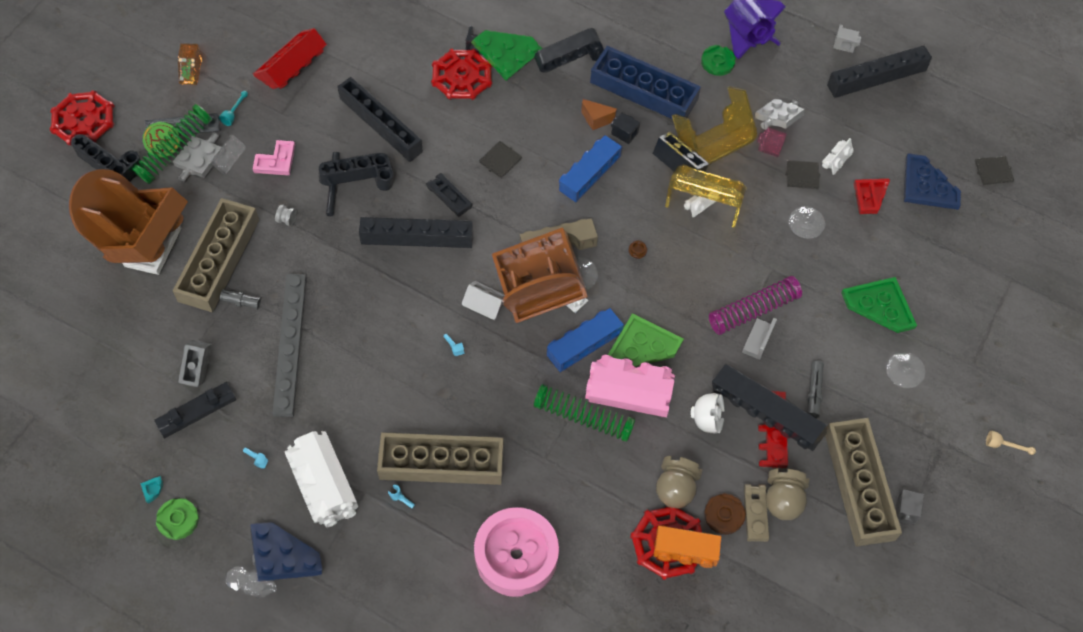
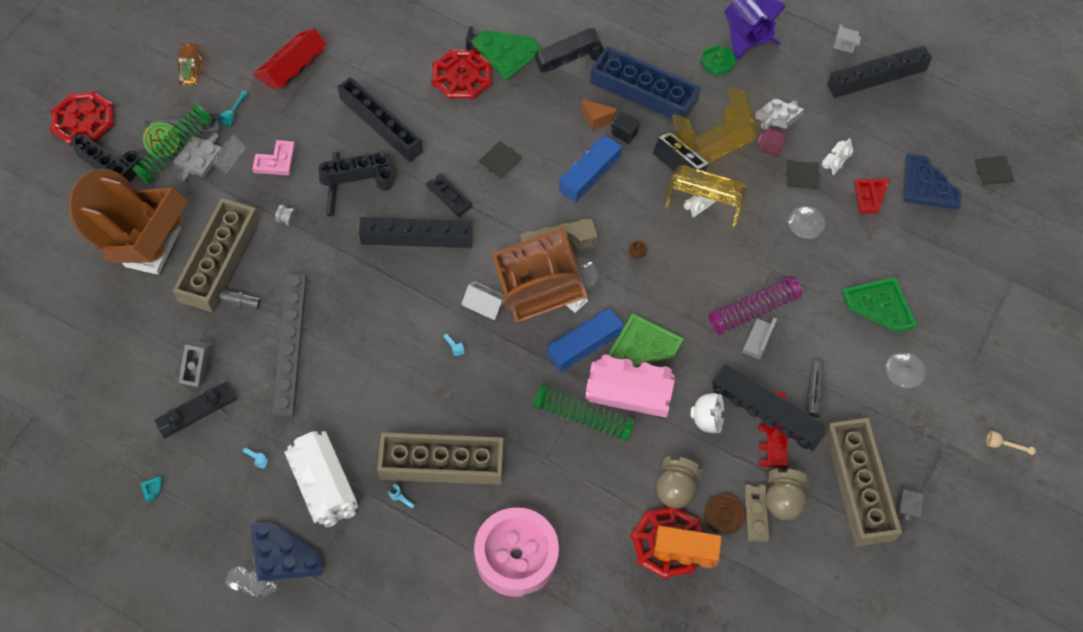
(177, 518): bright green tile -> none

